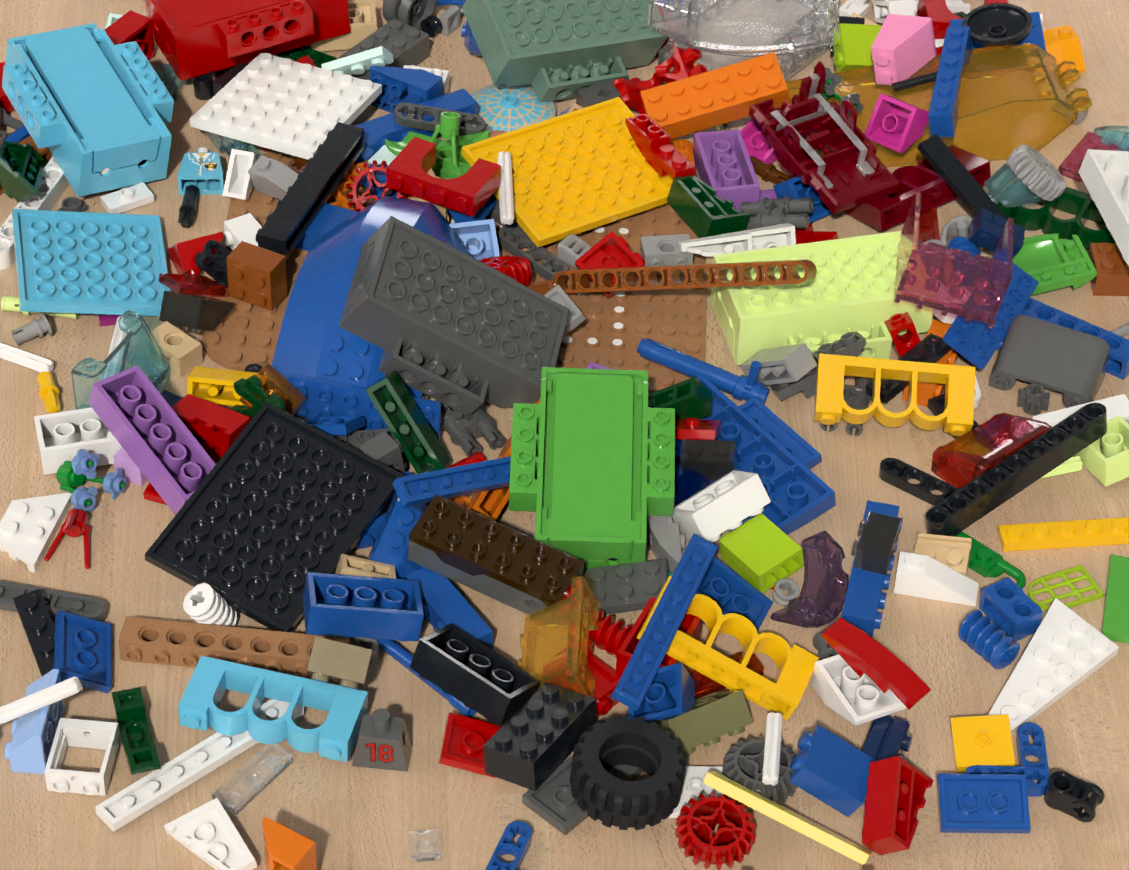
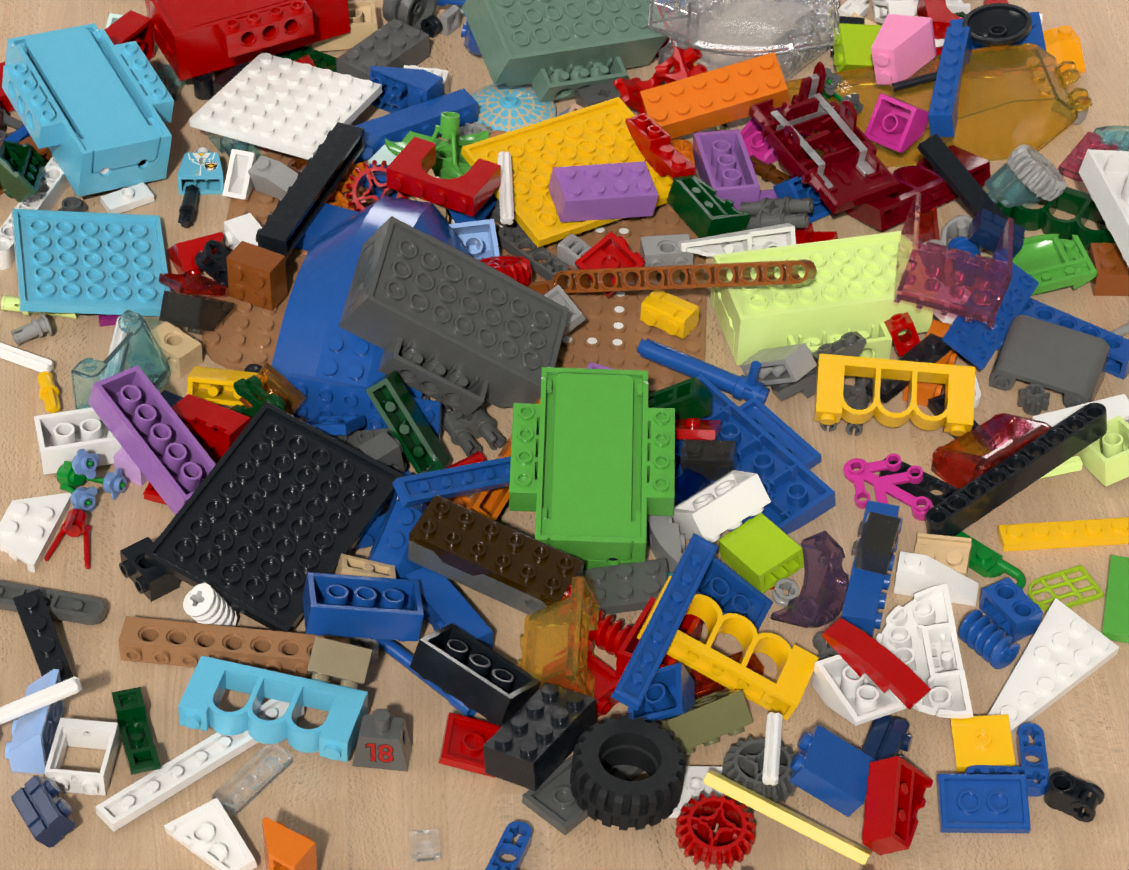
(44, 810): none -> dark blue brick
(83, 650): blue tile -> none
(146, 576): none -> black brick
(360, 62): light aqua plate -> none
(419, 123): dark grey beam -> none
(602, 191): none -> medium lavender brick
(669, 313): none -> yellow brick
(886, 484): none -> dark pink plant
(927, 642): none -> white brick

